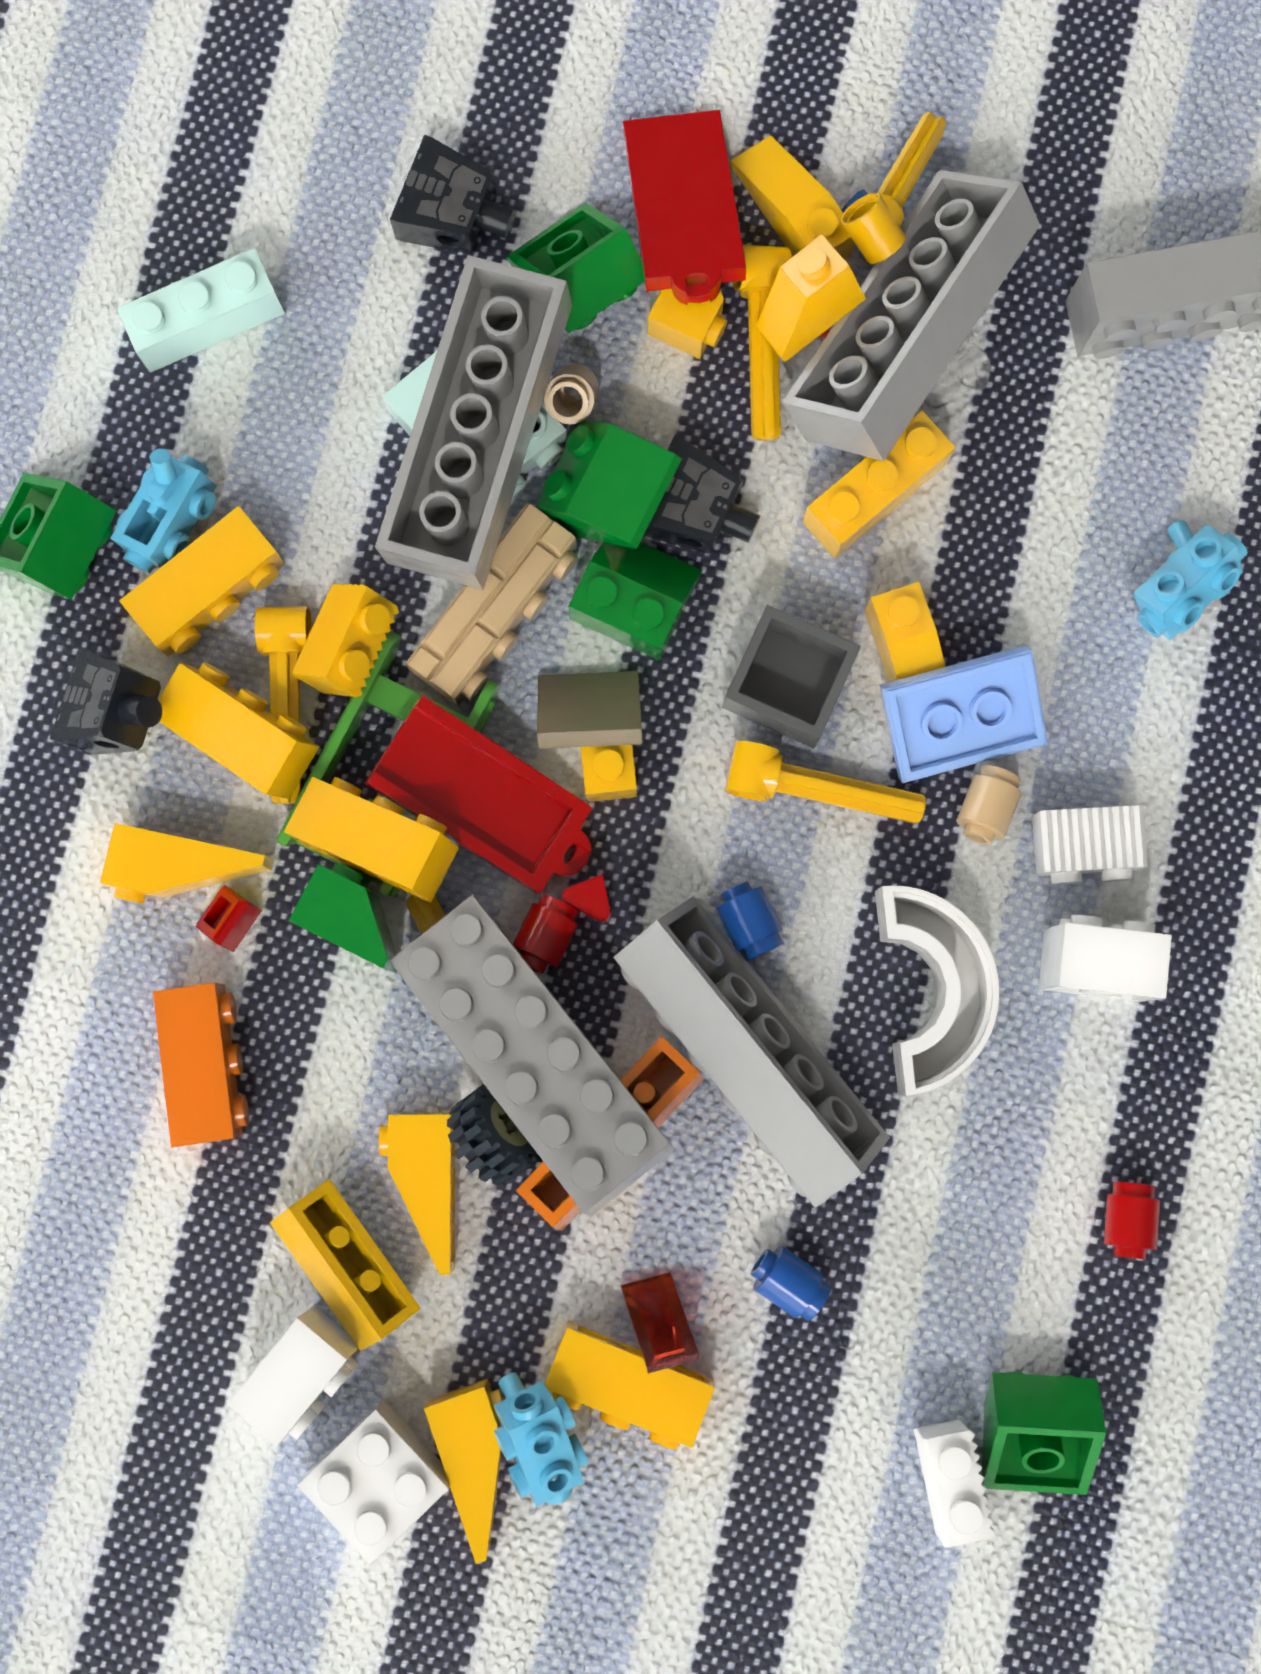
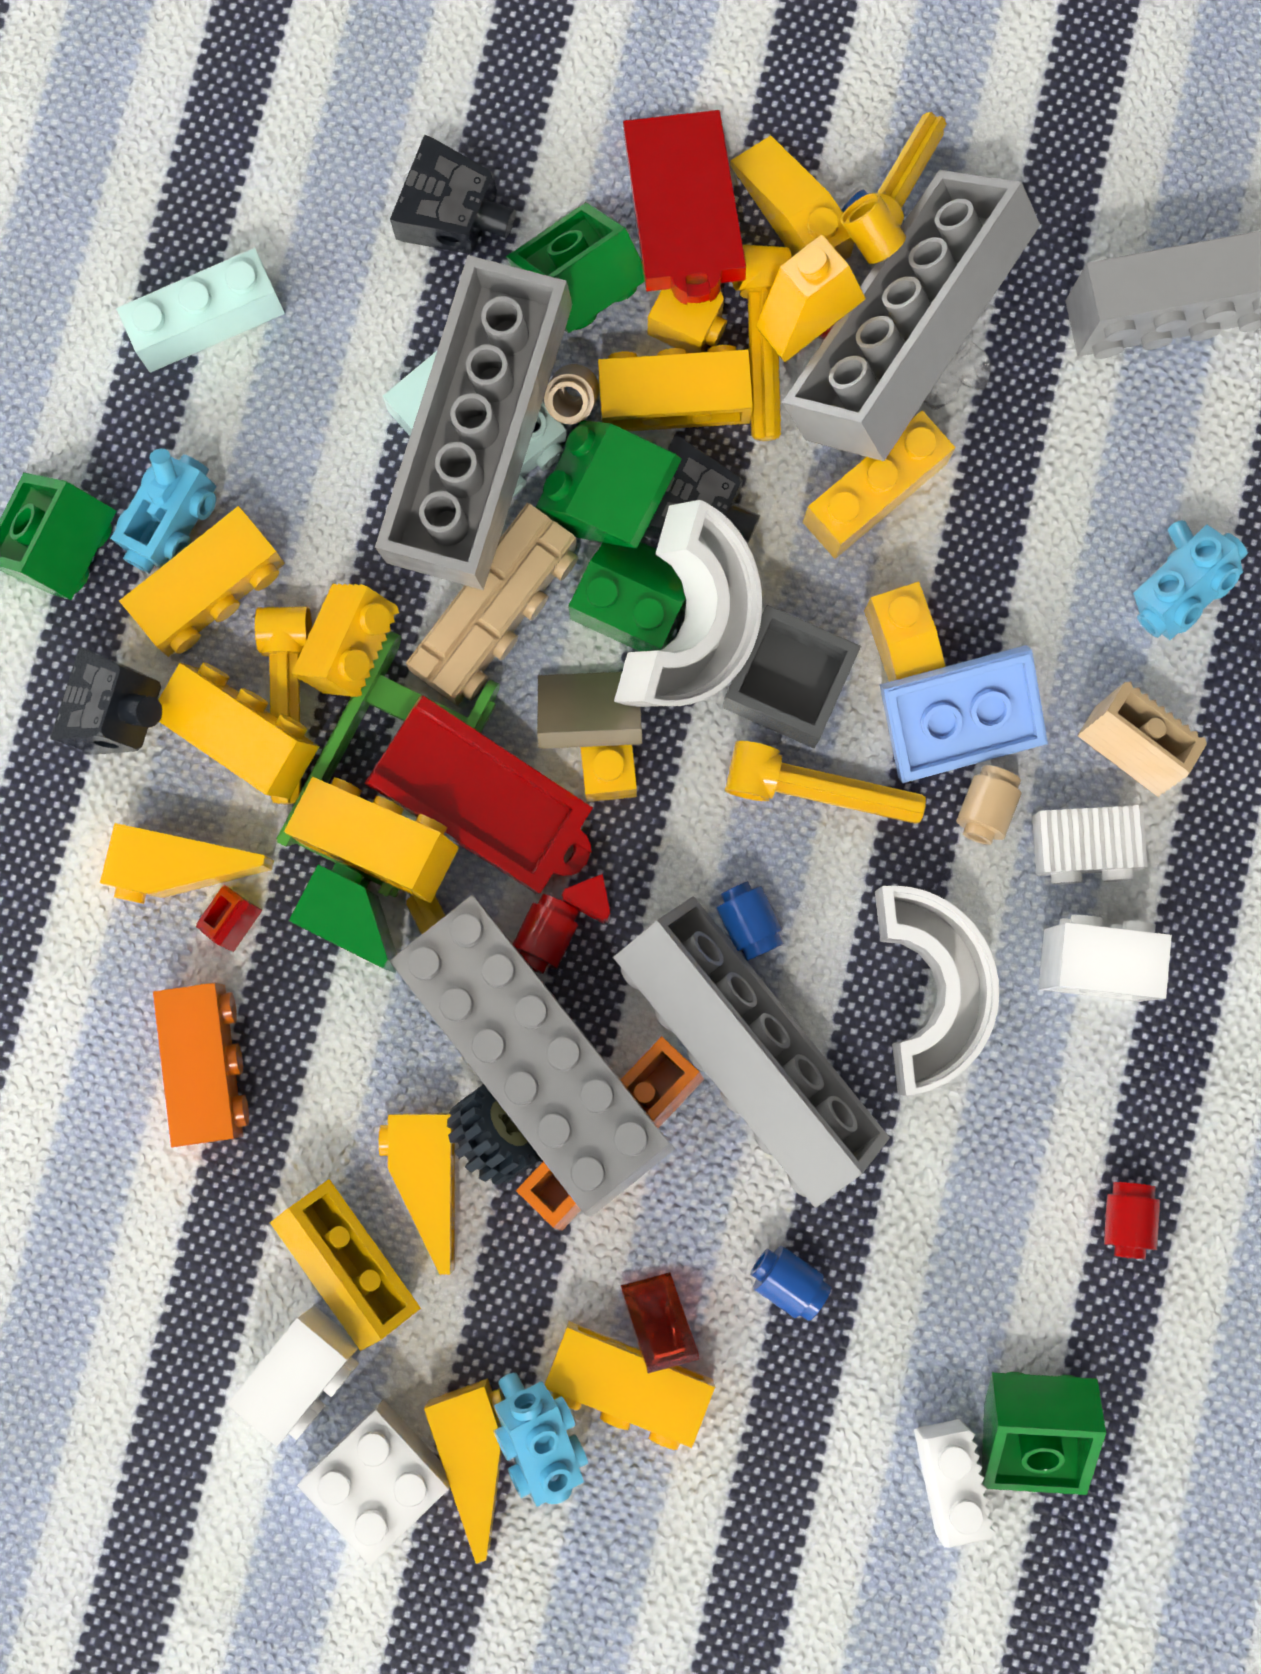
(676, 389): none -> yellow brick
(719, 618): none -> white brick
(1142, 739): none -> tan brick

